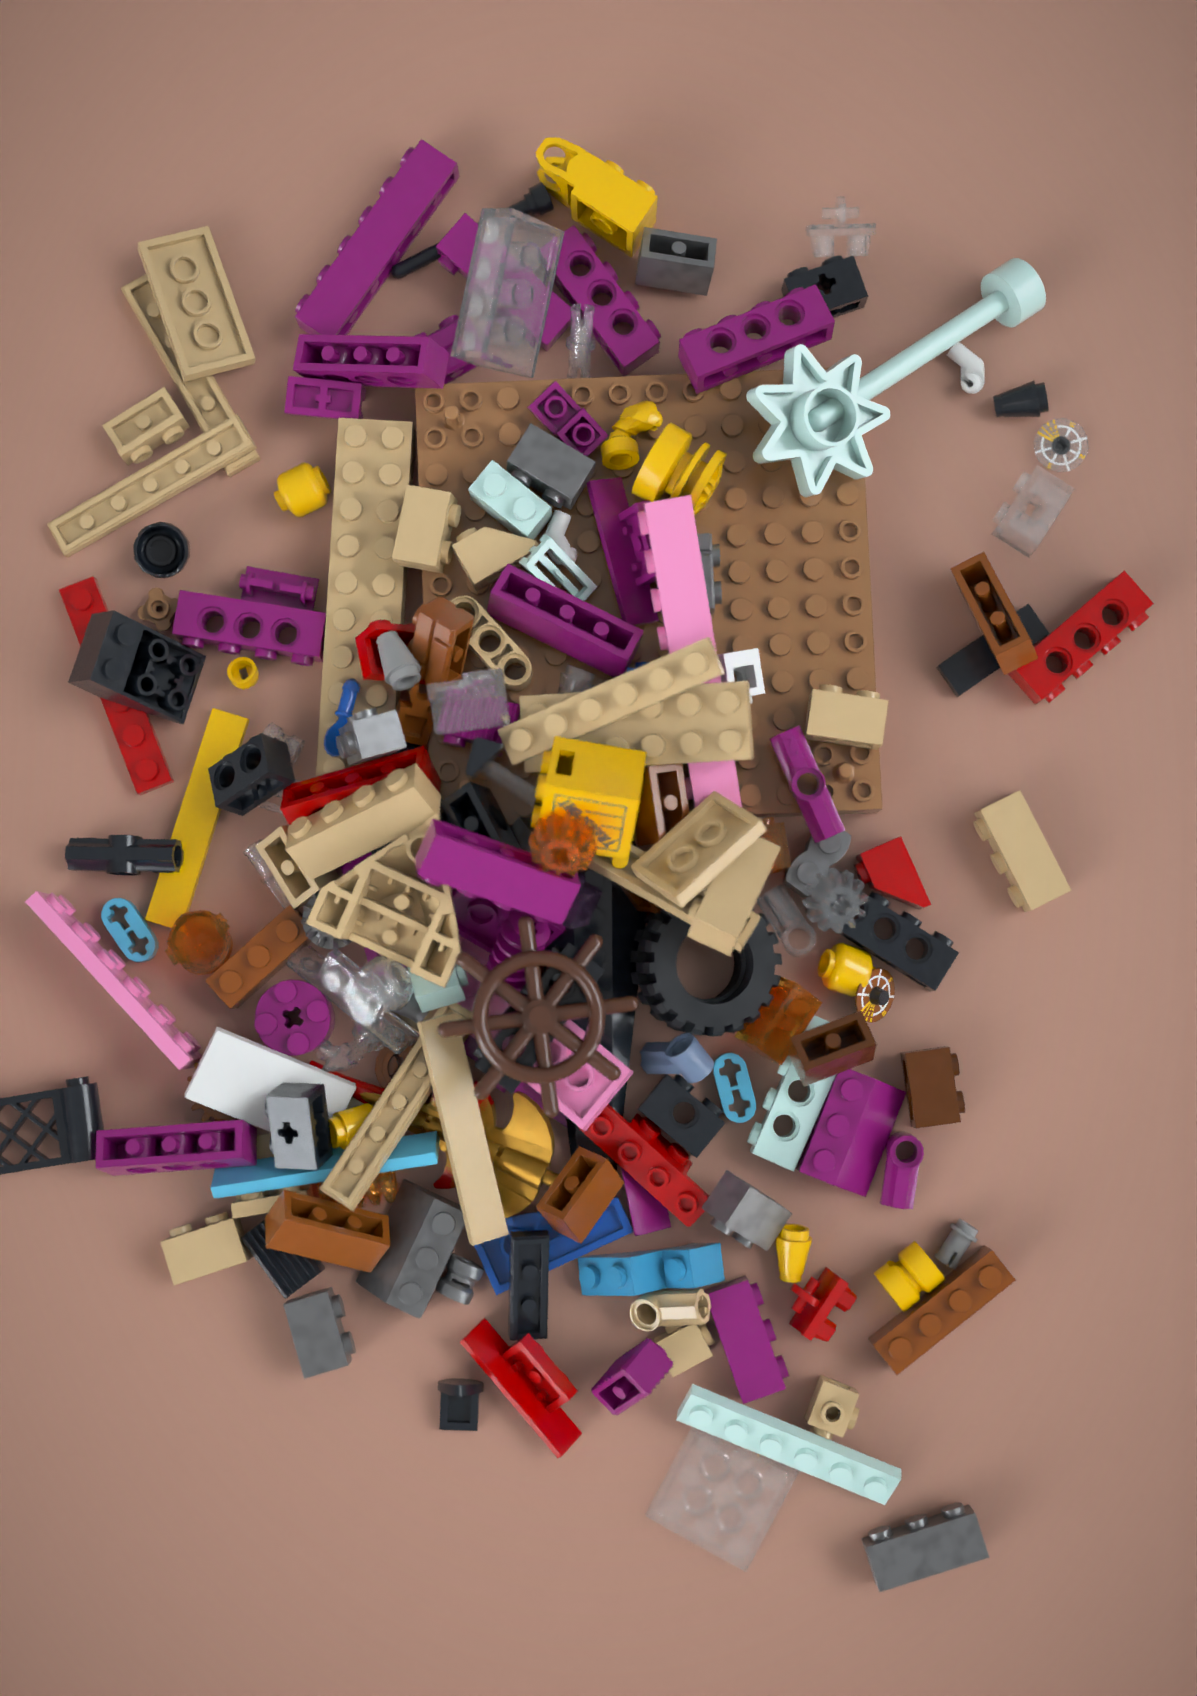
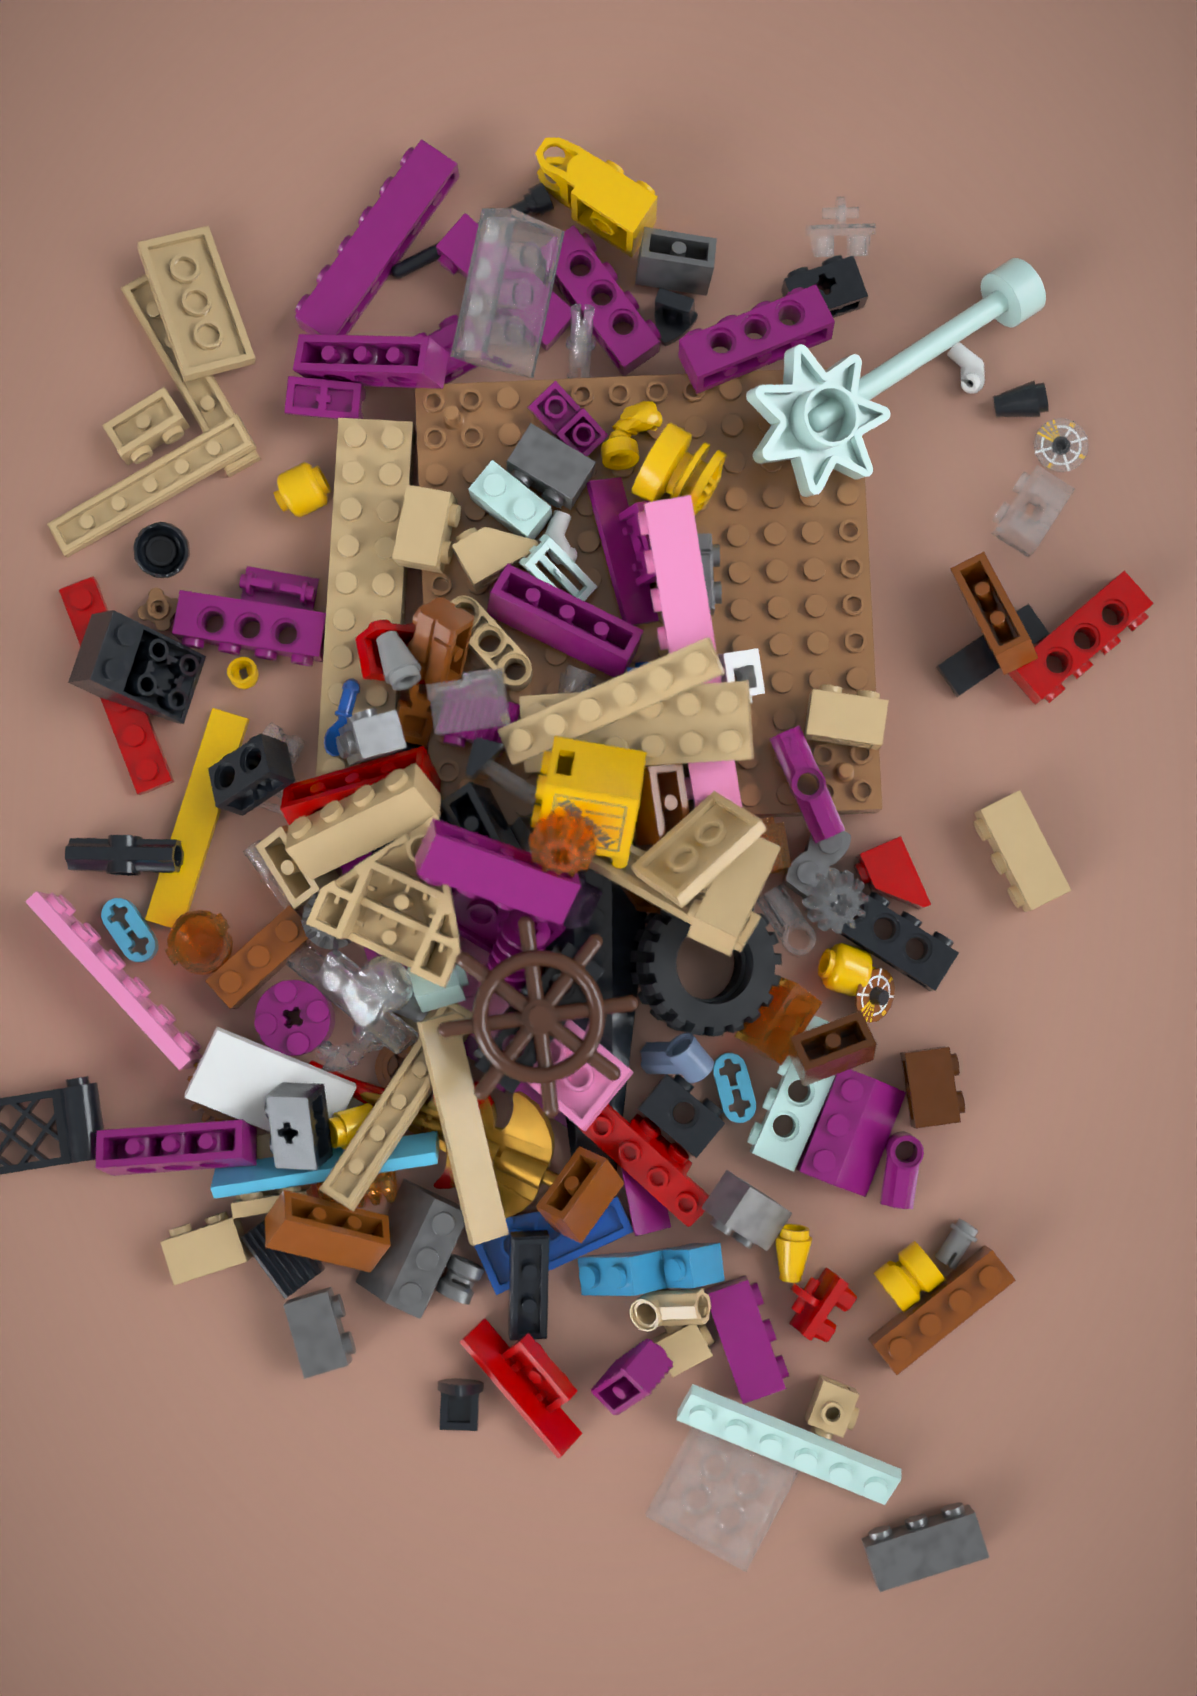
(673, 315): none -> black tile

